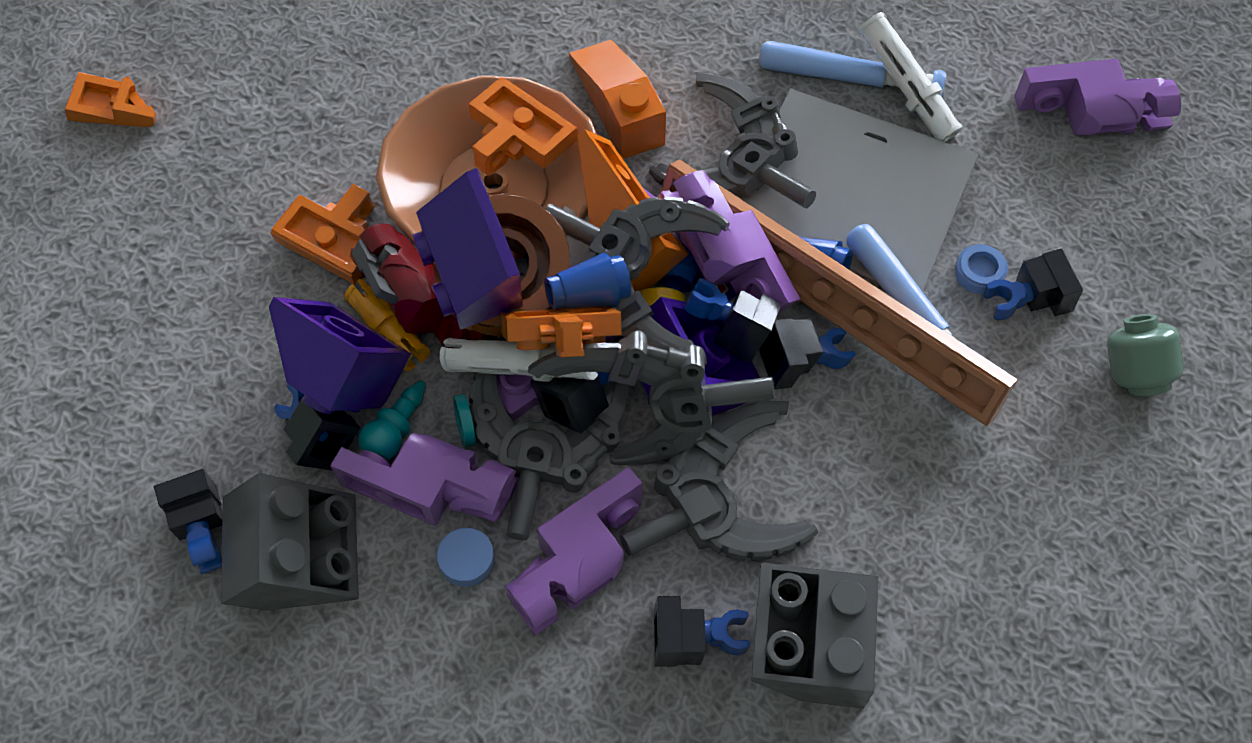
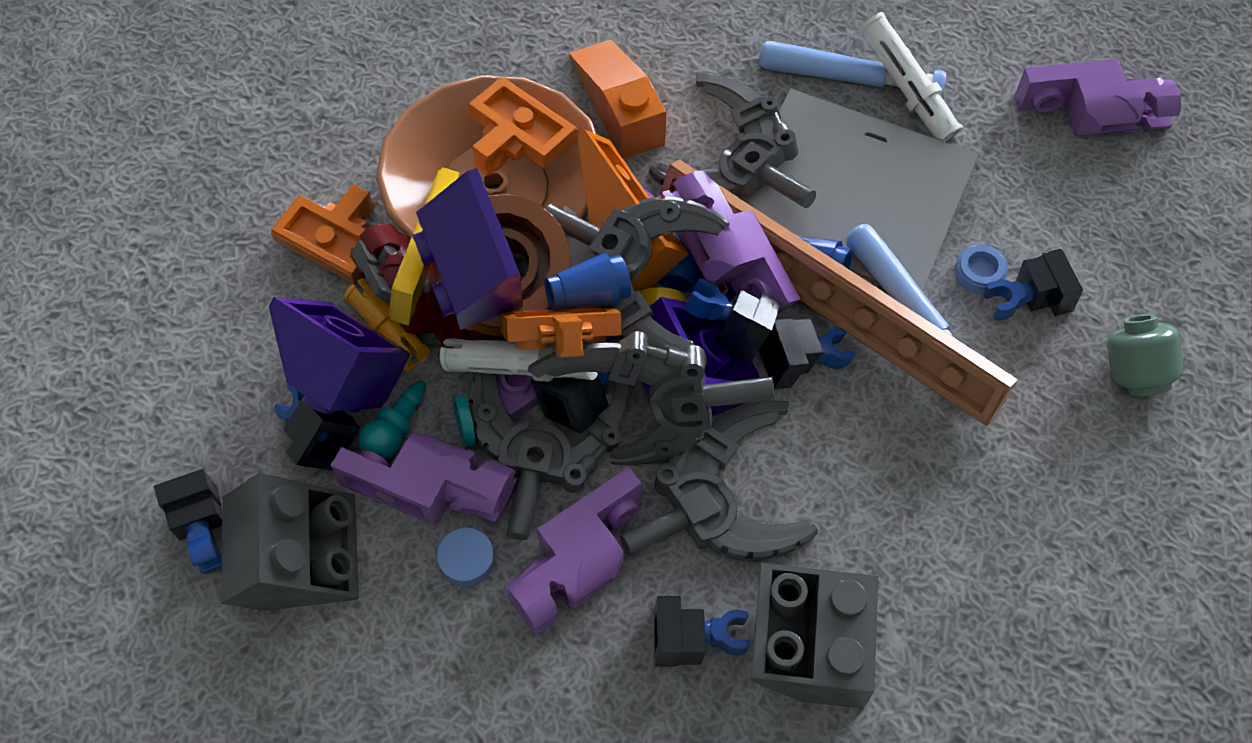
(108, 102): orange slope -> none
(412, 272): none -> yellow tile

